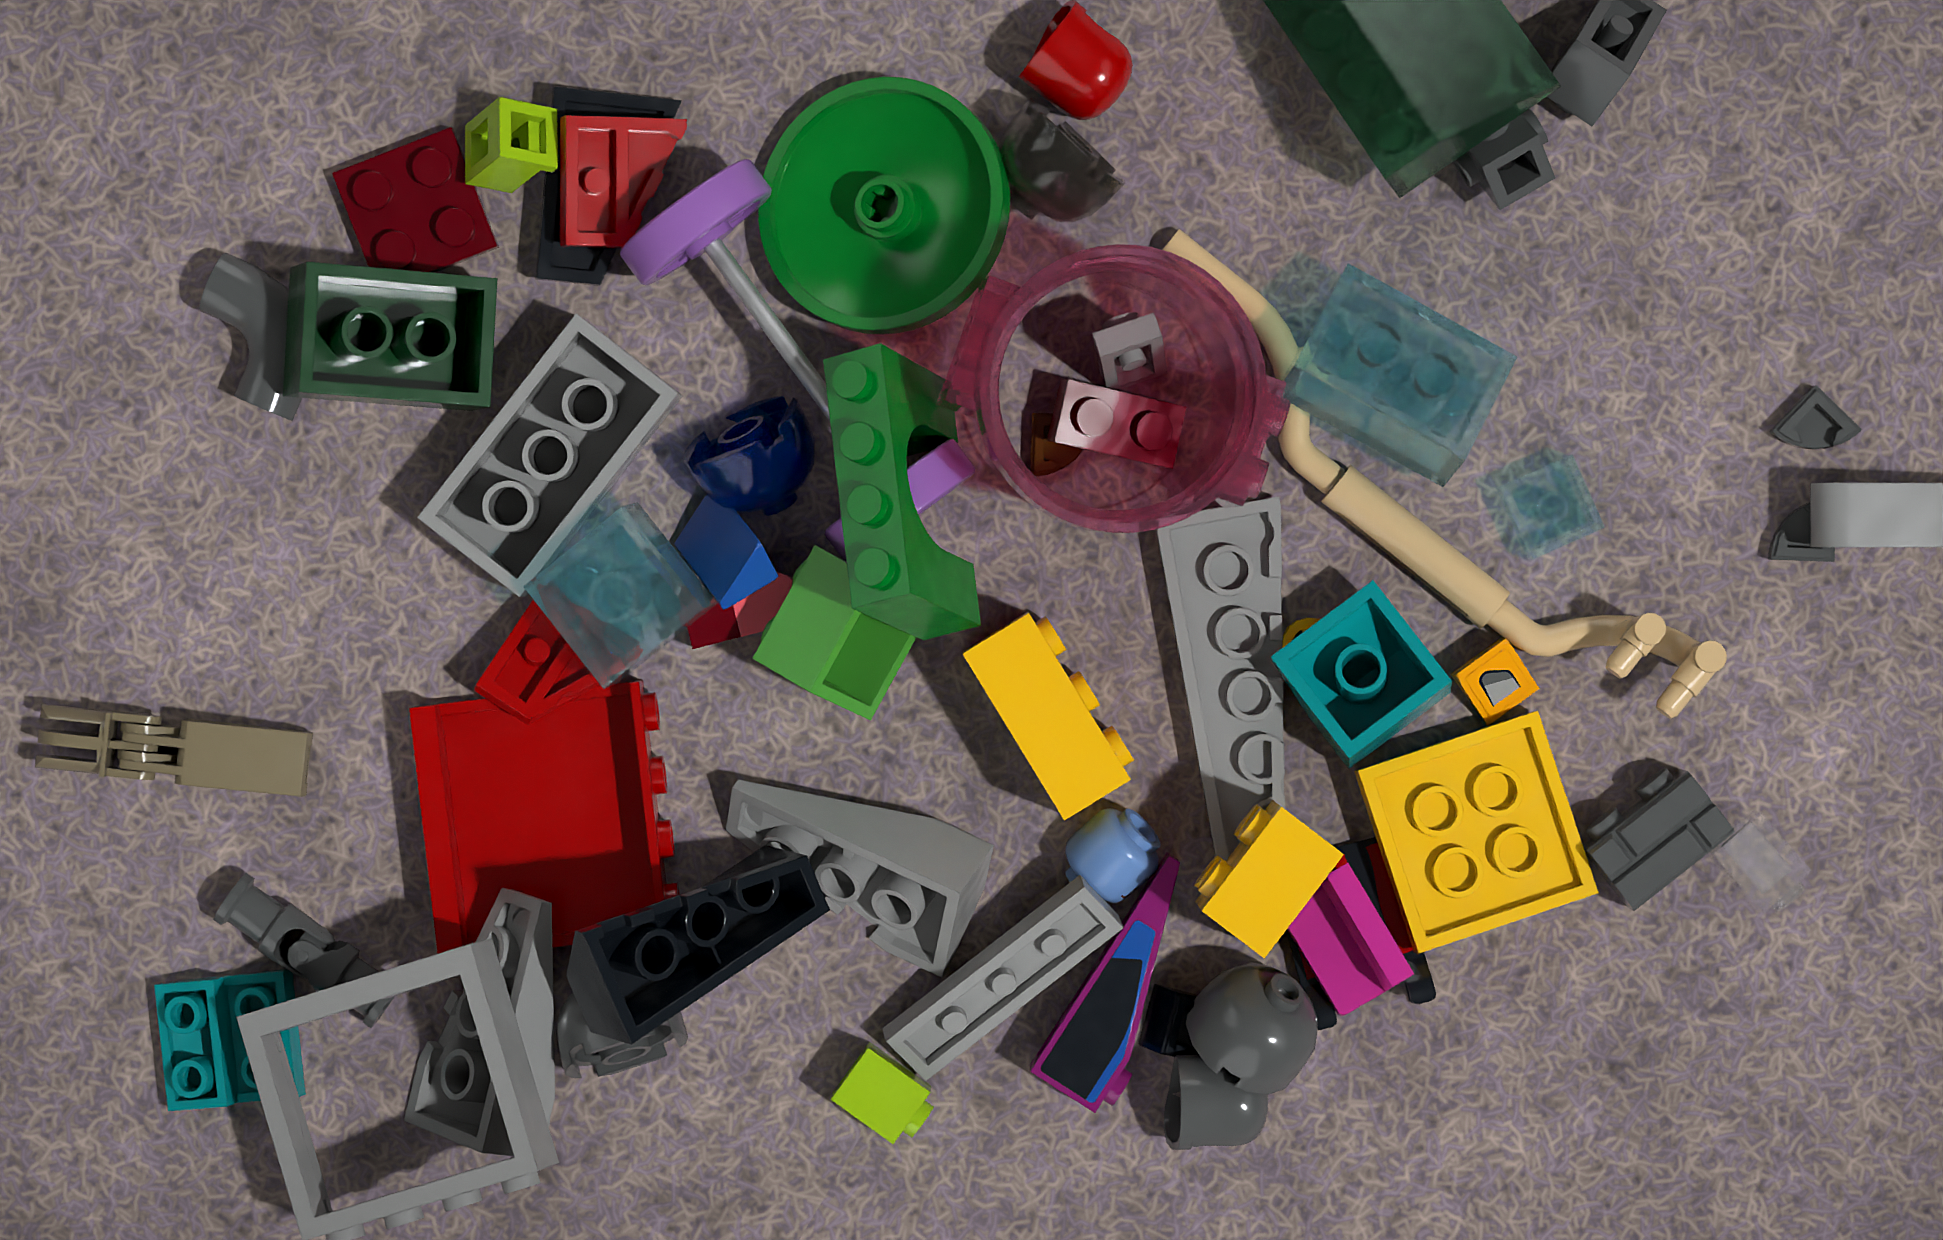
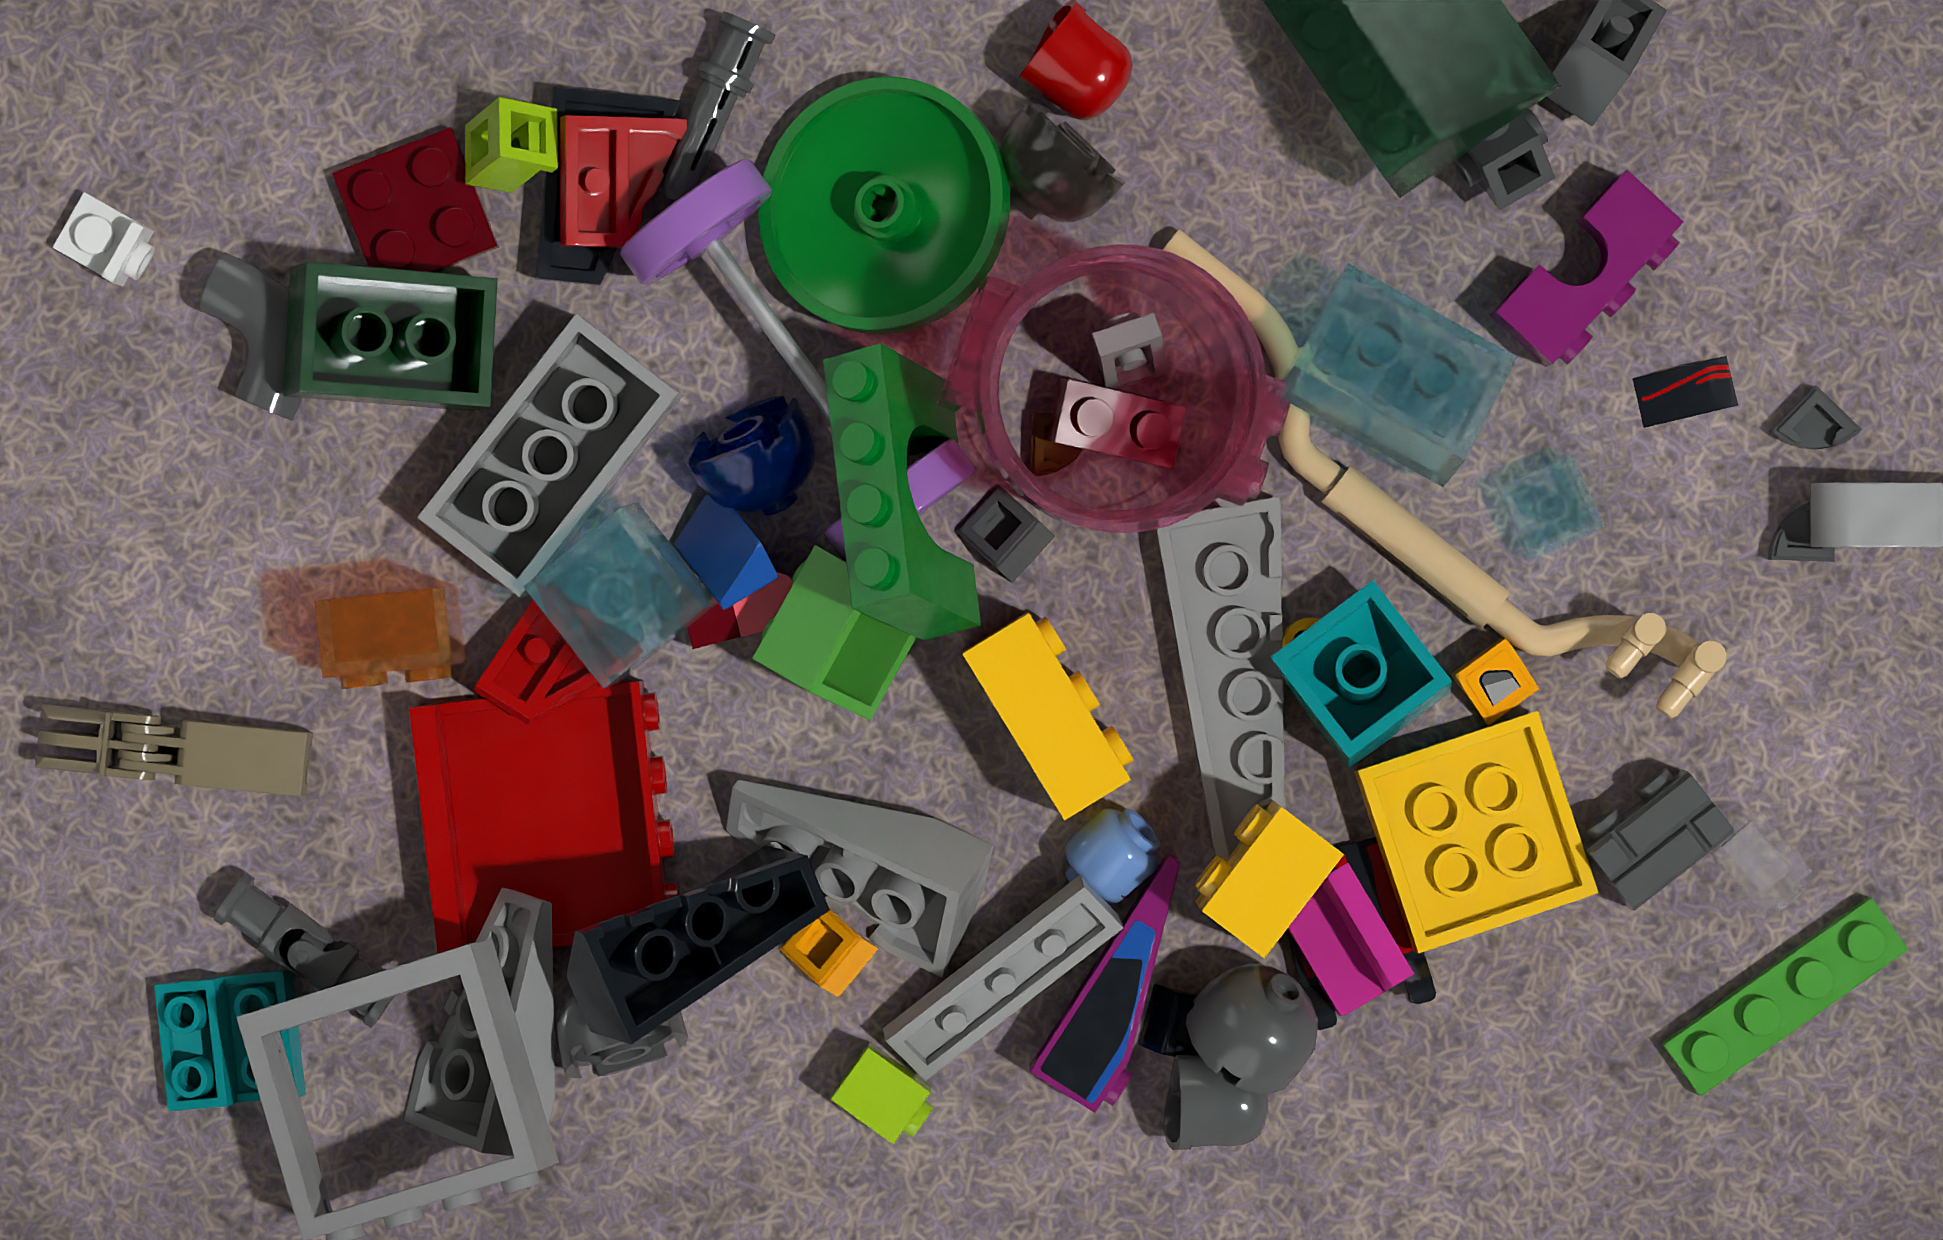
(106, 241): none -> white bracket
(390, 632): none -> clear orange piece
(724, 79): none -> dark grey pin
(829, 952): none -> light orange slope
(1005, 533): none -> dark grey slope
(1630, 231): none -> magenta arch
(1685, 391): none -> black sticker
(1784, 996): none -> bright green plate

